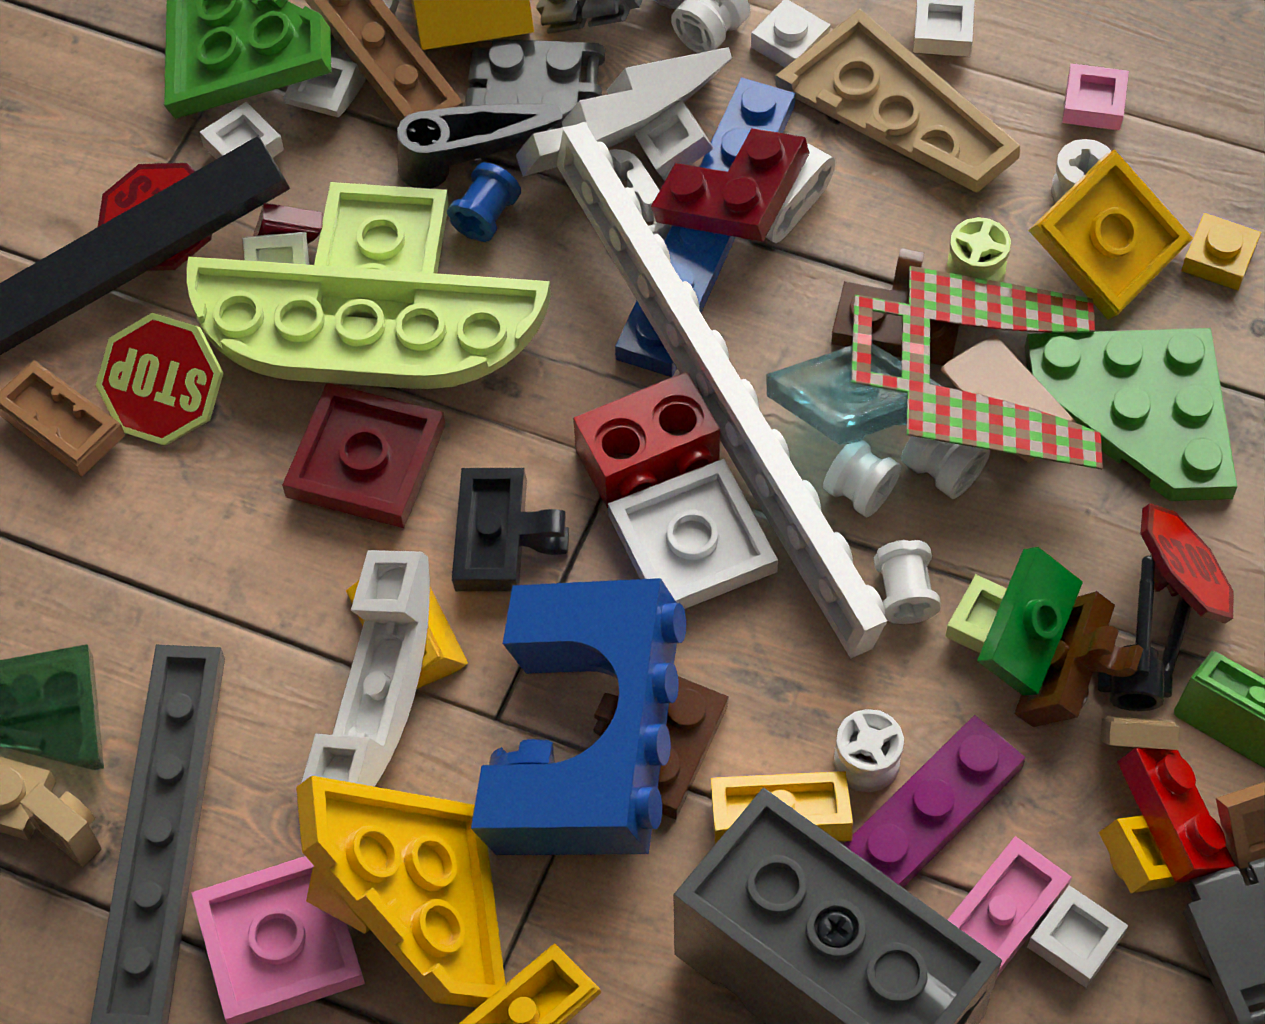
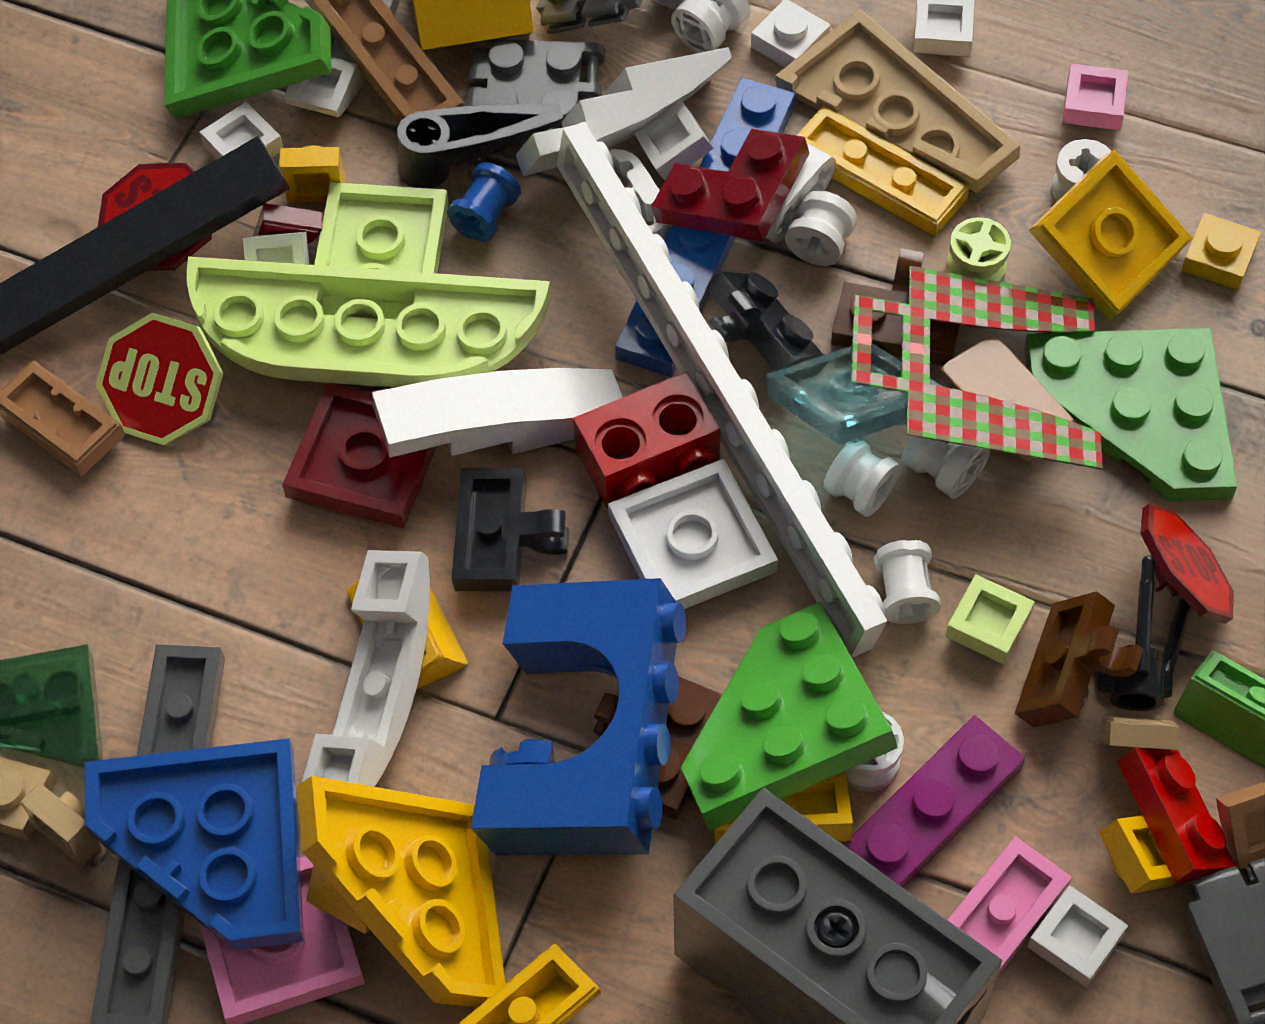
(209, 834): none -> blue plate
(310, 172): none -> yellow plate
(491, 409): none -> white slope
(761, 319): none -> black plate
(785, 719): none -> bright green plate
(821, 228): none -> white wheel
(886, 172): none -> yellow tile
(1030, 621): green plate -> none

